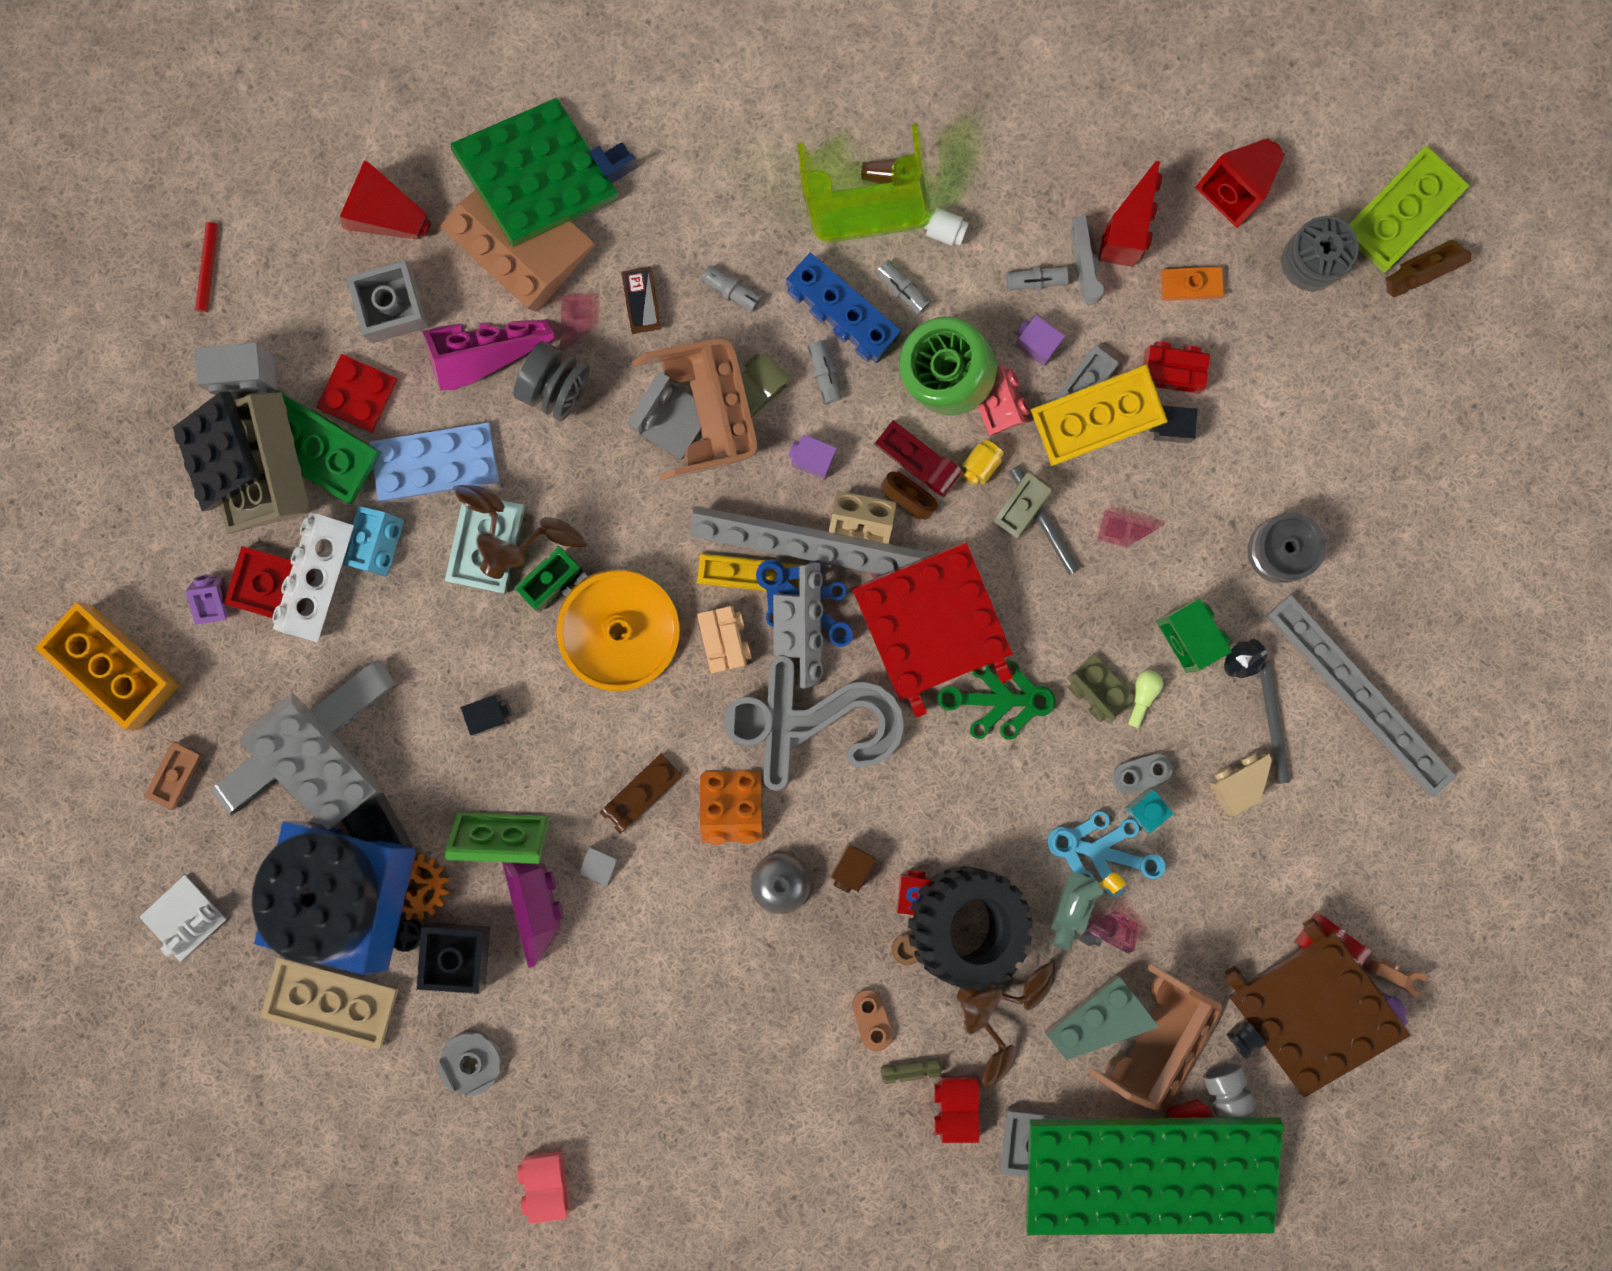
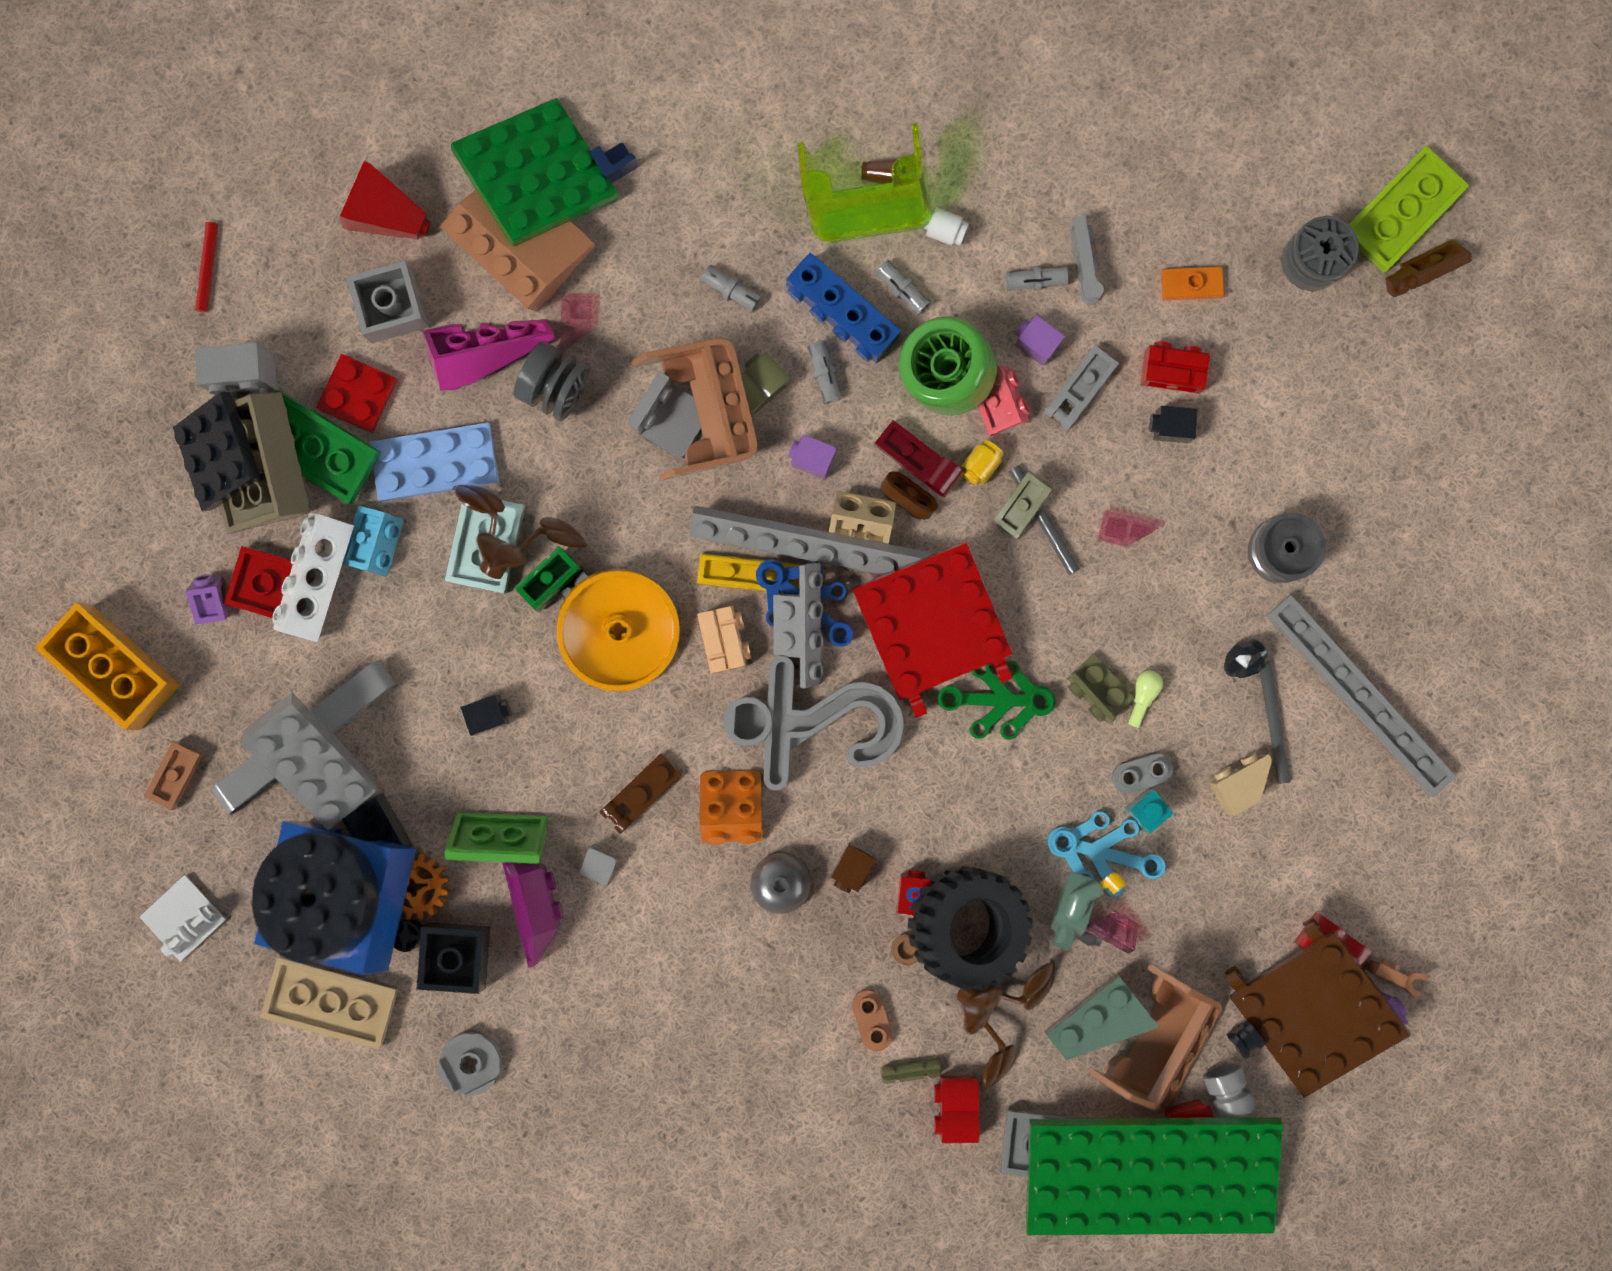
(544, 1187): coral brick -> none
(641, 300): slope -> none
(1099, 415): yellow tile -> none
(1127, 231): red slope -> none
(1194, 635): green brick -> none
(1242, 179): red slope -> none

